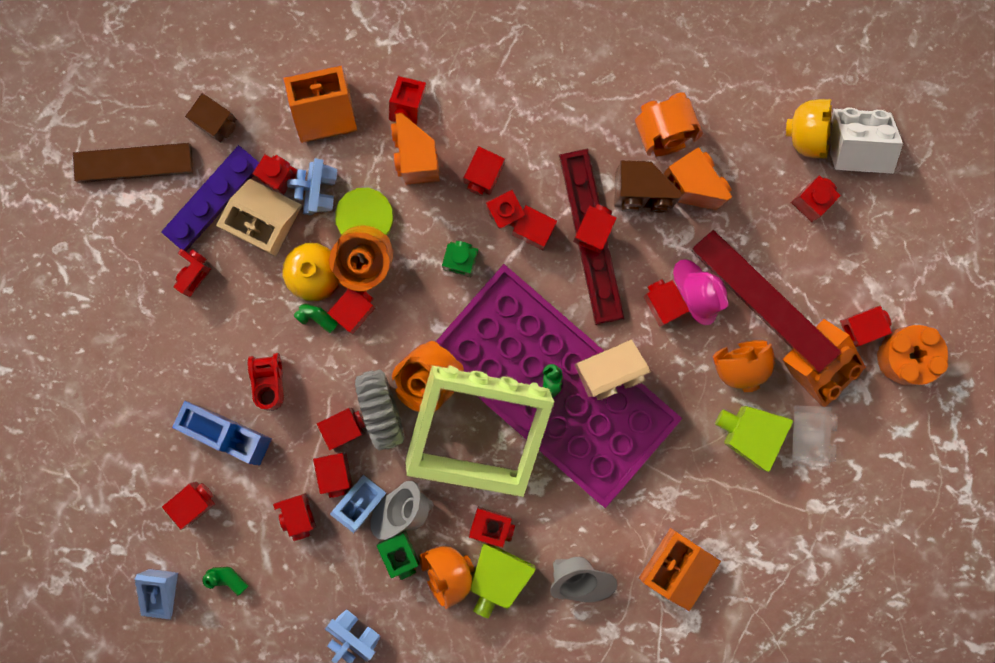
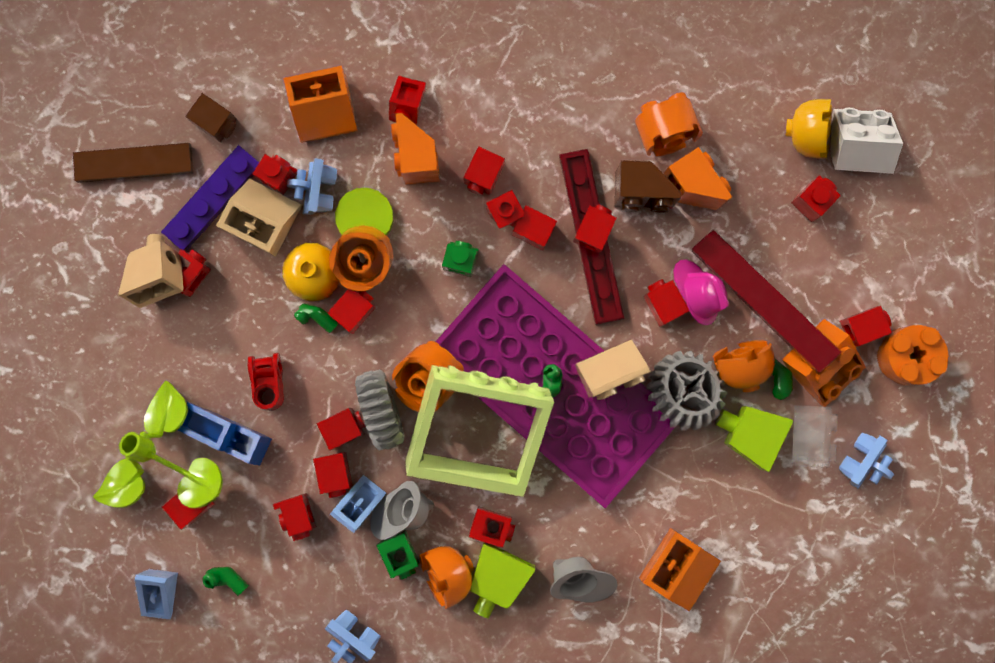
(123, 482): none -> lime plant
(151, 273): none -> tan torso
(705, 400): none -> light grey gear
(782, 381): none -> green arm
(873, 449): none -> light blue hips

